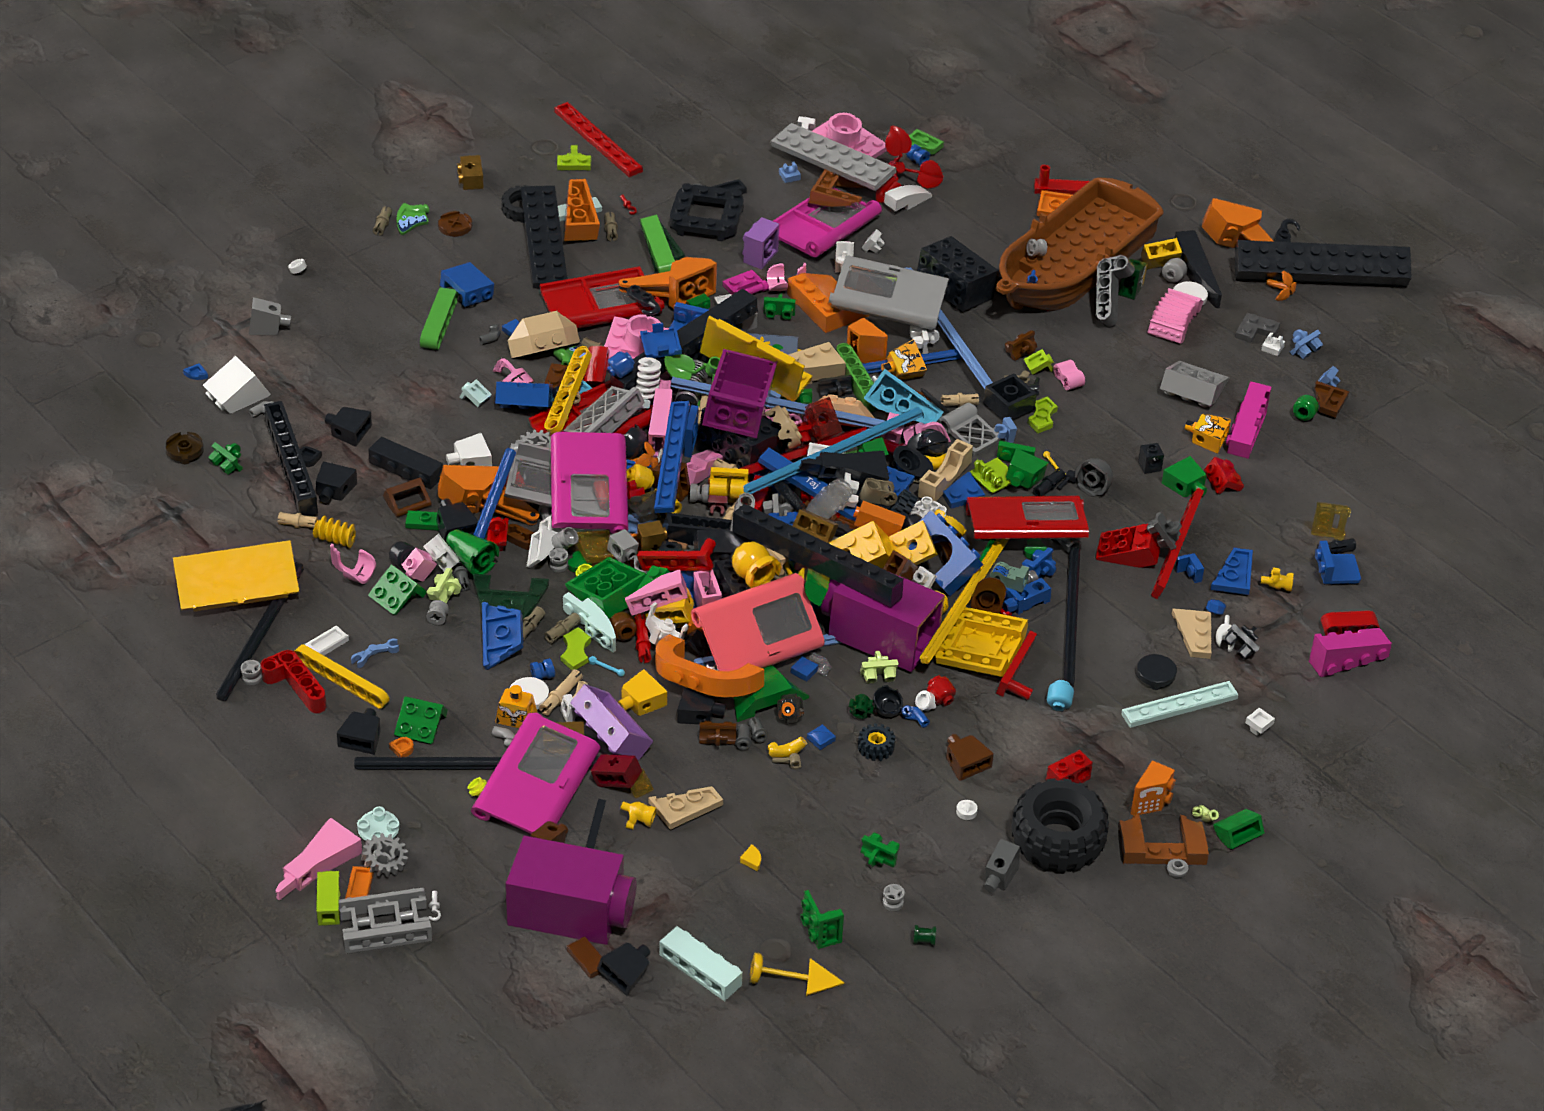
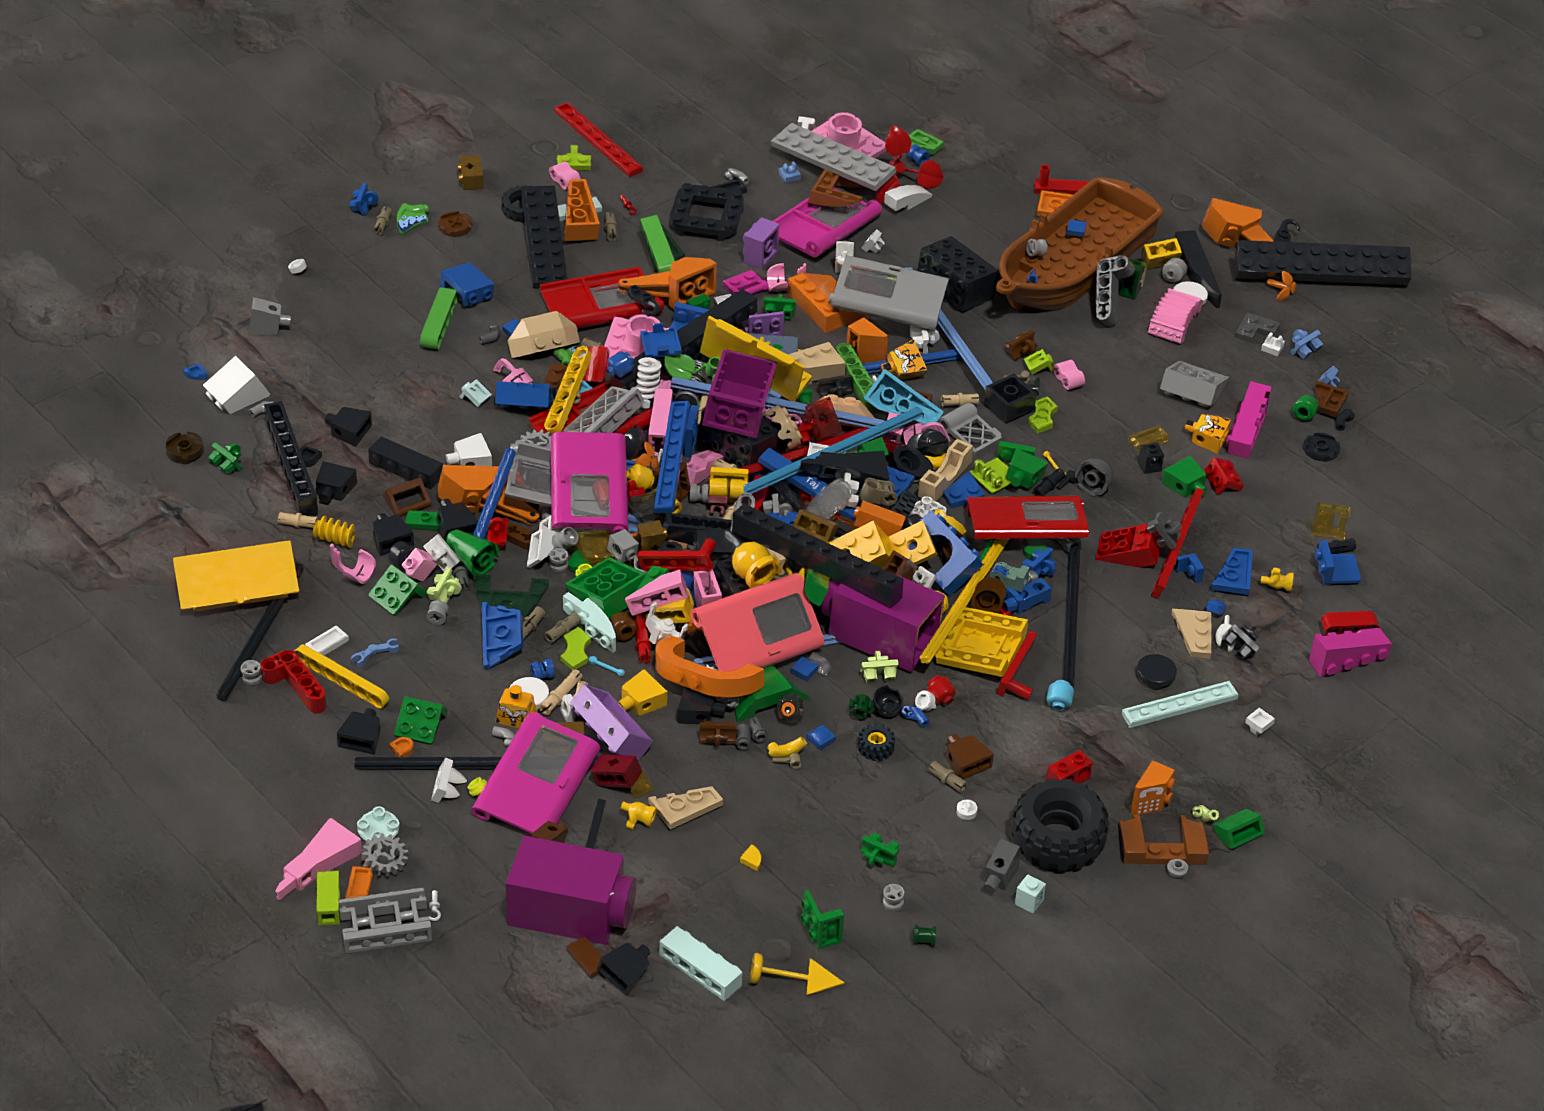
(363, 199): none -> blue hips
(389, 531): none -> black torso
(445, 775): none -> white tile
(562, 173): none -> bright pink axle
(731, 702): none -> light grey arm
(738, 174): none -> light grey arm
(766, 324): none -> medium lavender bracket
(934, 400): black piece -> none
(948, 776): none -> dark tan pin
(1006, 430): medium blue tile -> none
(1030, 893): none -> light aqua brick
(1076, 228): none -> blue tile
(1150, 438): none -> clear yellow tile
(1321, 447): none -> black tile
(1345, 415): none -> black arm

